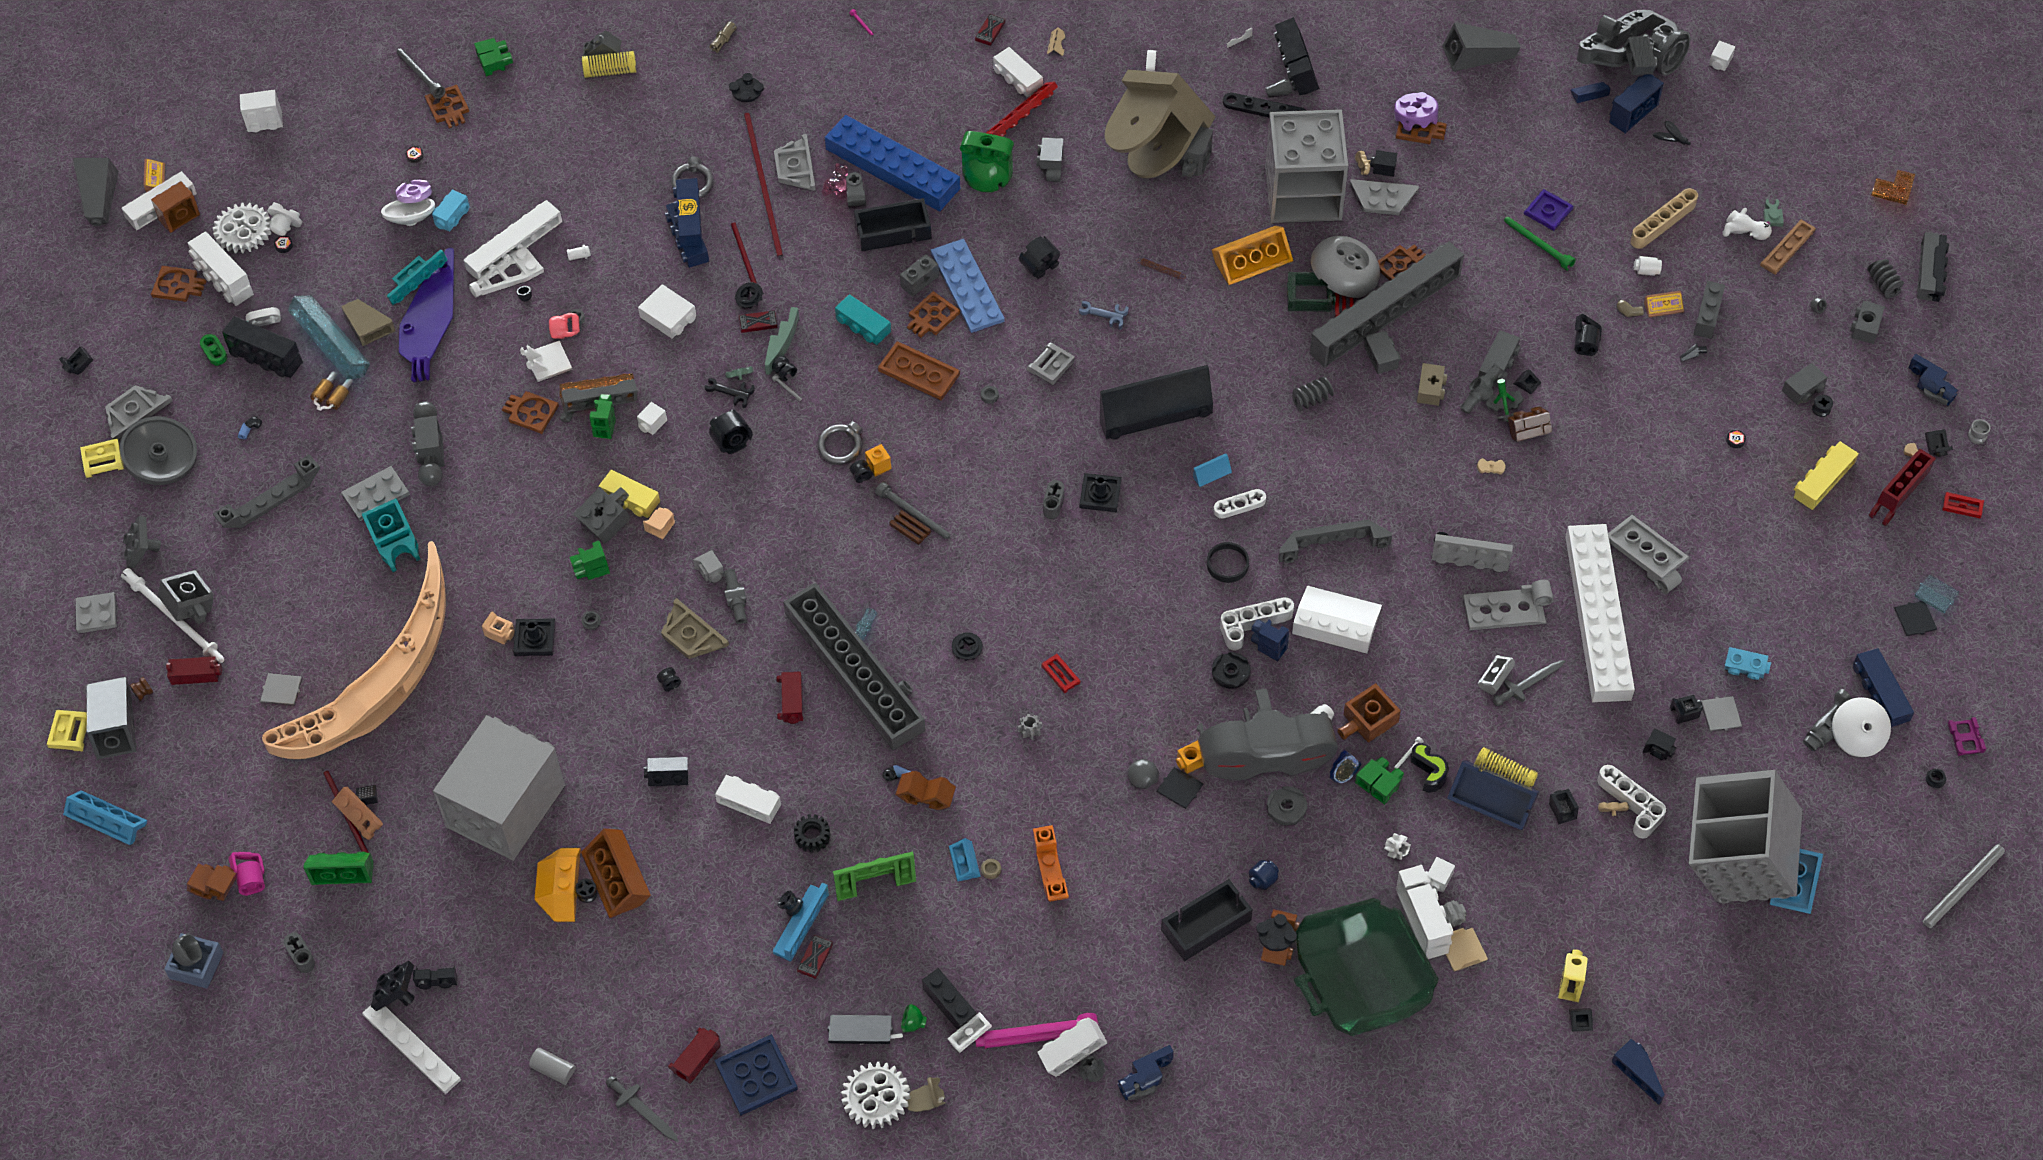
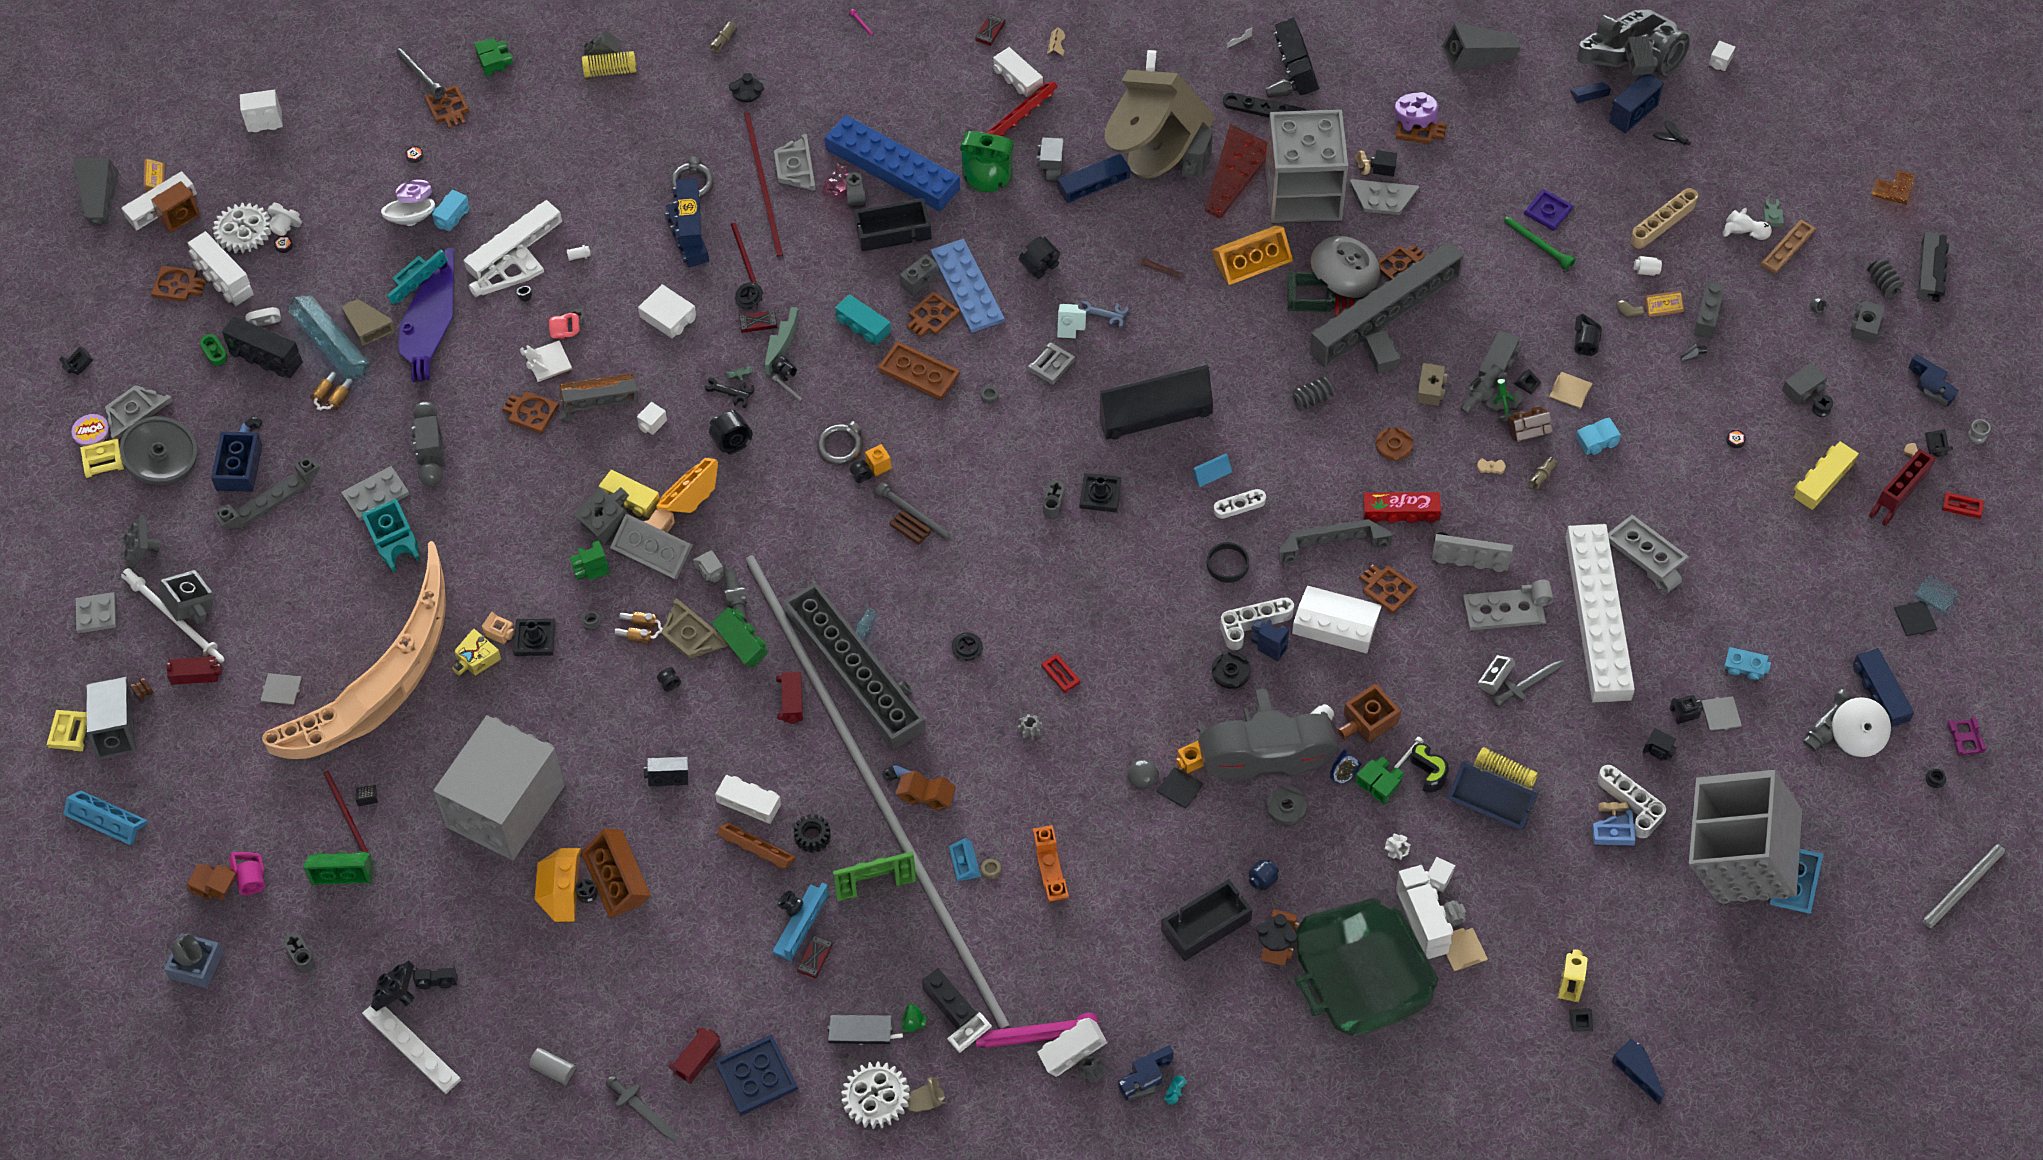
(90, 430): none -> tile
(236, 461): none -> dark blue brick
(357, 812): nougat plate -> none
(475, 654): none -> light yellow torso
(604, 418): green hips -> none
(638, 634): none -> clear orange piece
(651, 546): none -> light grey plate
(691, 488): none -> light orange wedge
(741, 636): none -> green brick
(756, 845): none -> dark orange plate
(878, 795): none -> light grey piece
(1069, 320): none -> light aqua brick
(1093, 178): none -> dark blue brick
(1174, 1090): none -> teal piece
(1239, 162): none -> clear red wing
(1377, 578): none -> dark orange piece
(1392, 448): none -> dark orange tile
(1402, 506): none -> red brick
(1542, 473): none -> dark tan pin
(1563, 806): black window -> none
(1570, 390): none -> tan piece
(1598, 436): none -> medium azure brick
(1615, 830): none -> medium blue wing

